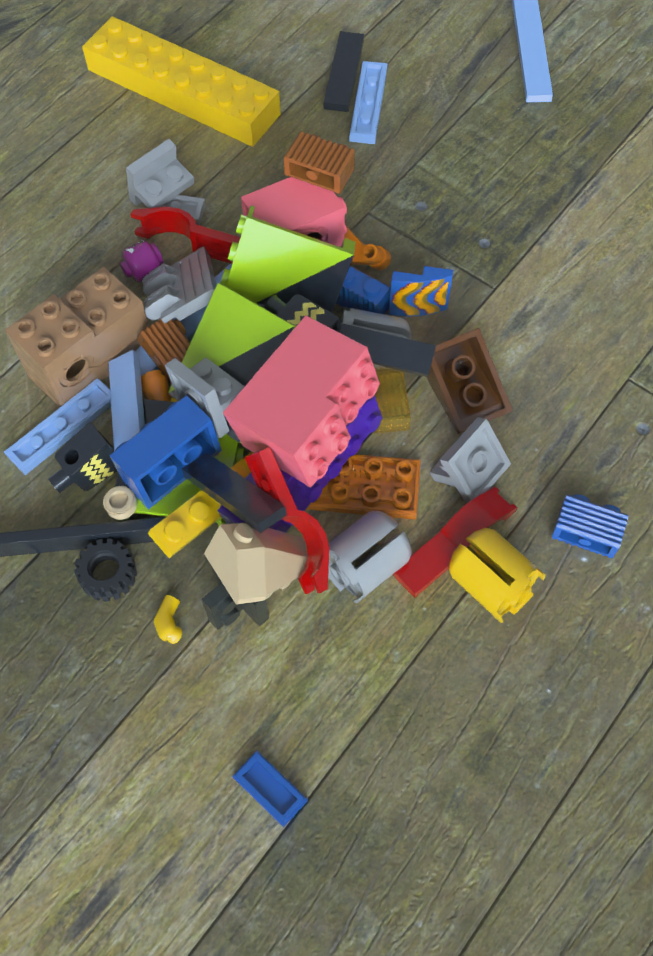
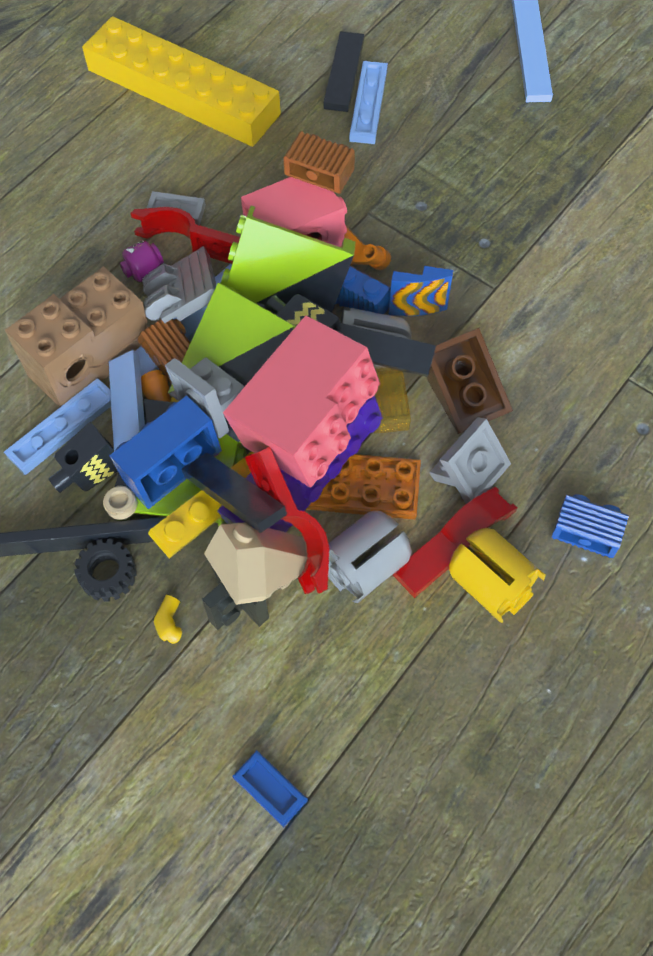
(157, 176): light grey bracket -> none

